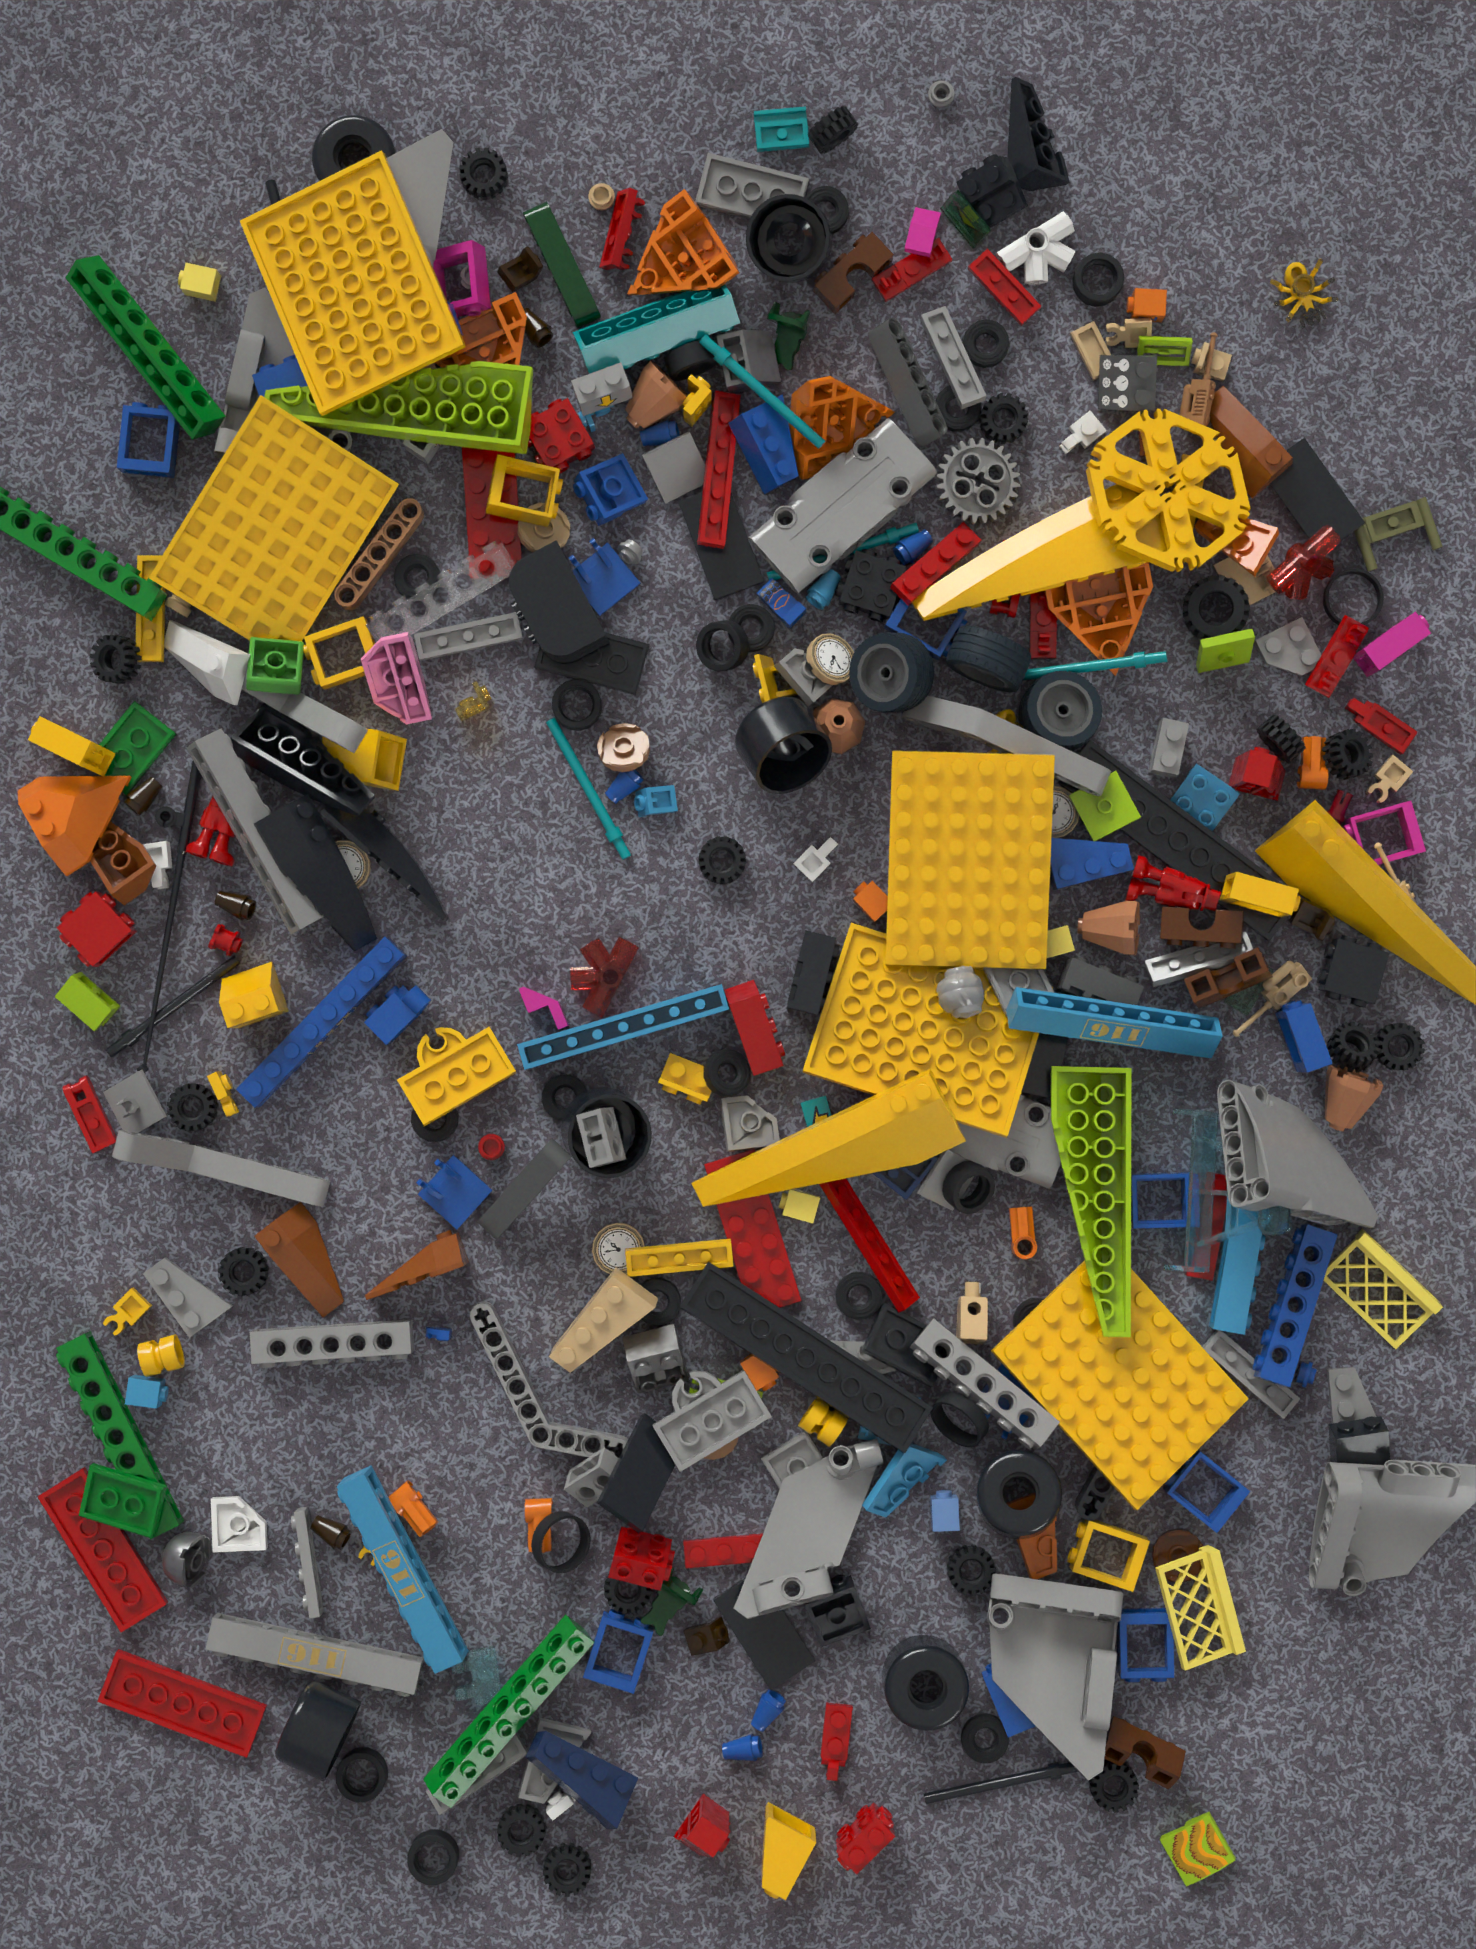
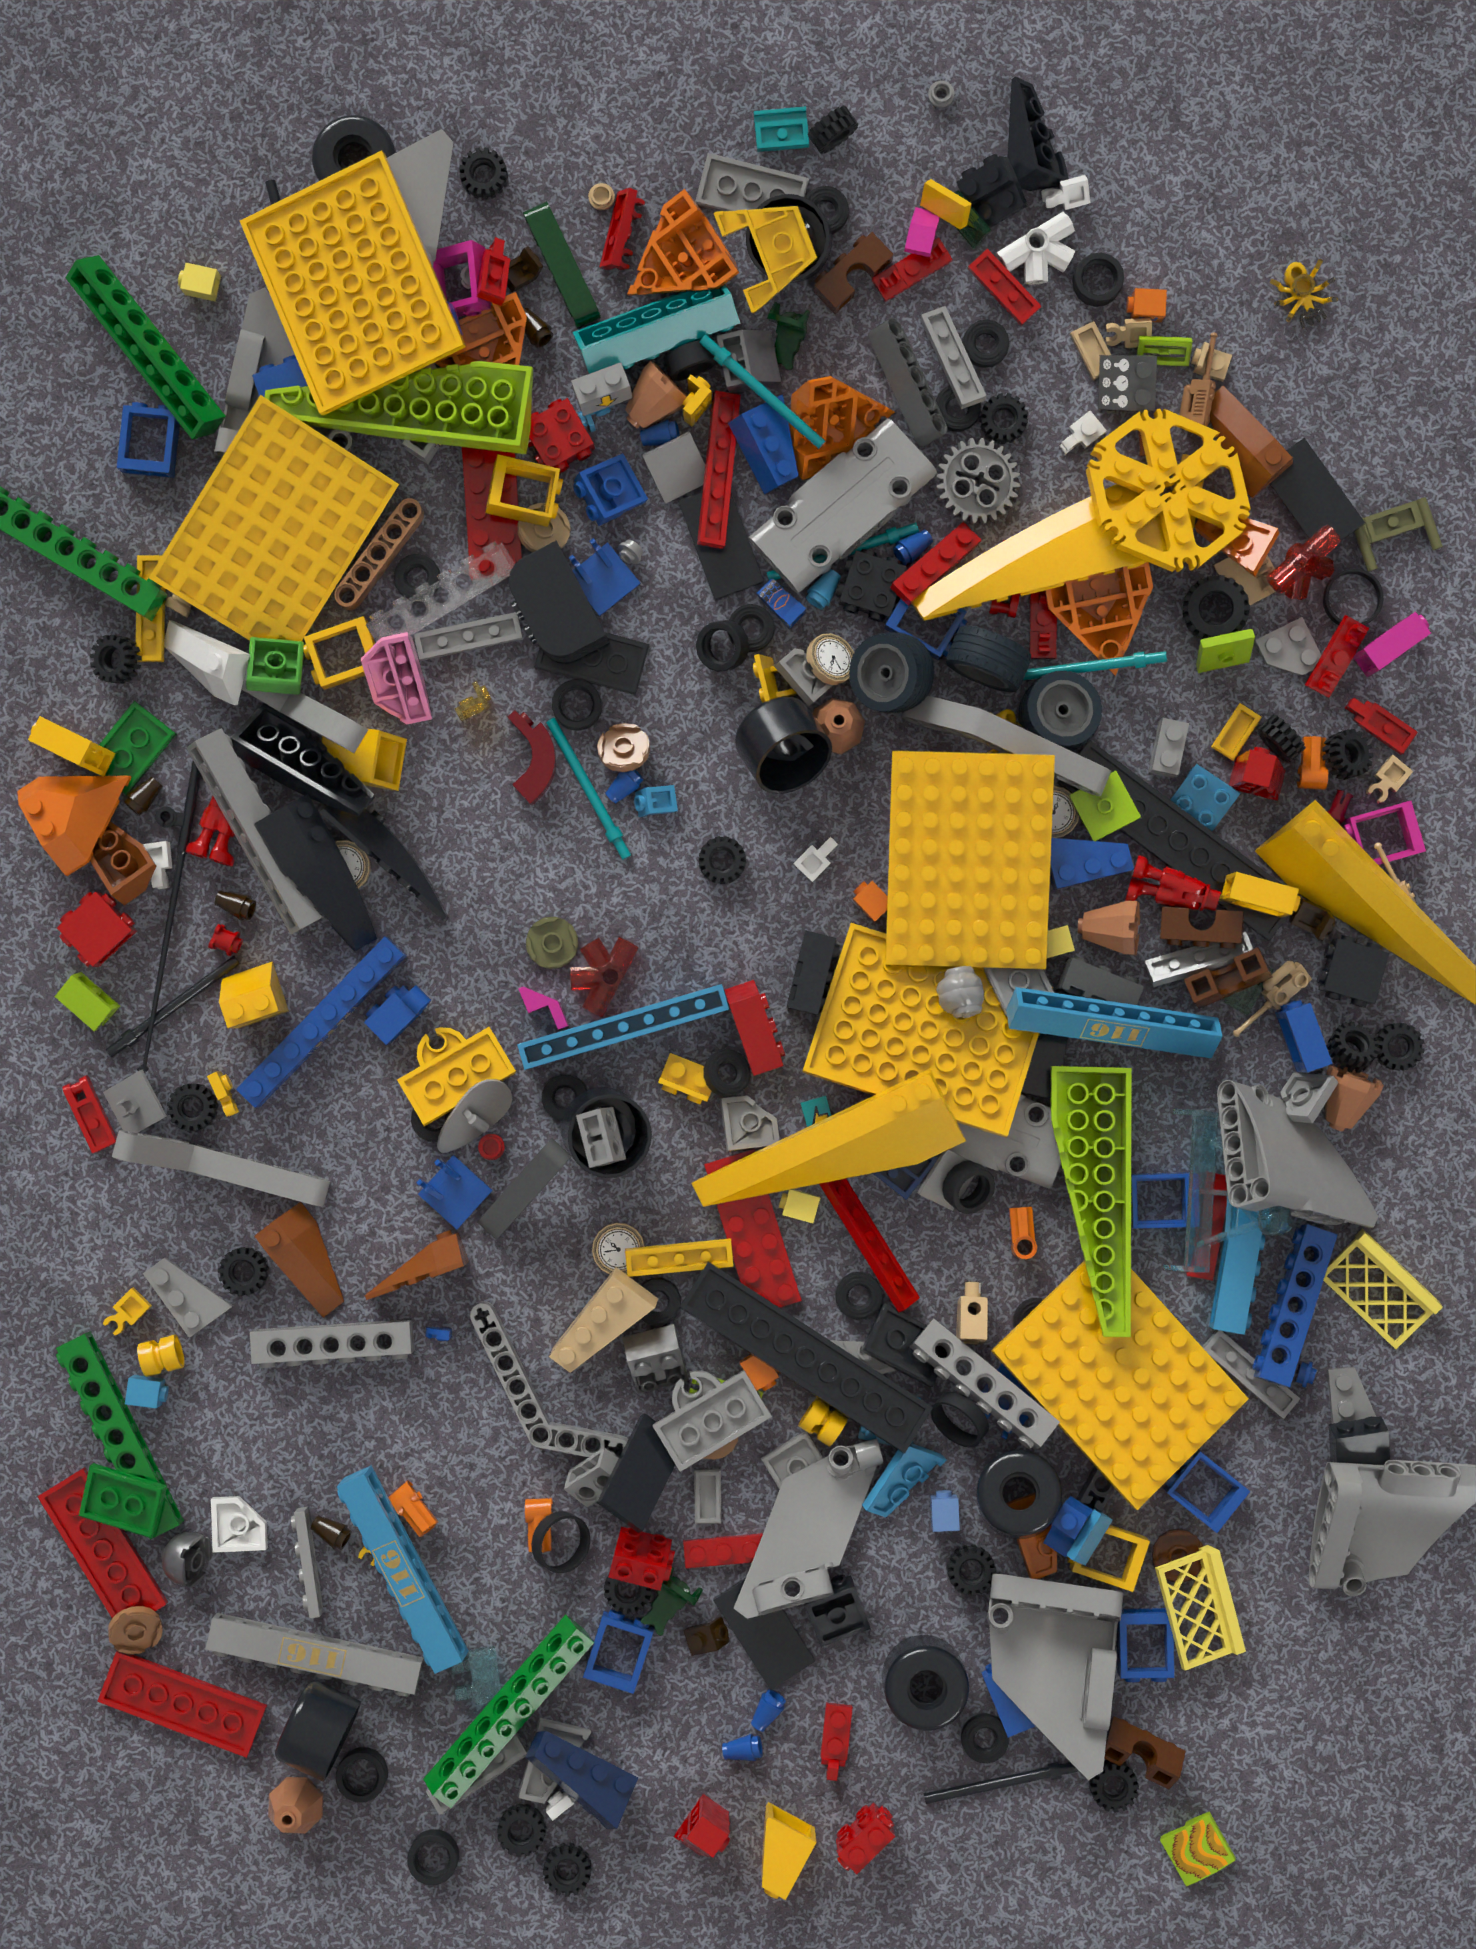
(135, 1630): none -> medium nougat tile
(295, 1805): none -> nougat cone
(474, 1114): none -> light grey shield
(493, 273): none -> red hinge
(542, 768): none -> dark red arch
(557, 948): none -> olive tile
(707, 1496): none -> light grey tile
(780, 243): none -> yellow wing
(945, 204): none -> yellow tile
(1067, 1525): none -> blue arch
(1071, 194): none -> white plate
(1089, 1537): none -> dark azure tile
(1236, 732): none -> yellow tile
(1307, 1095): none -> light grey plate

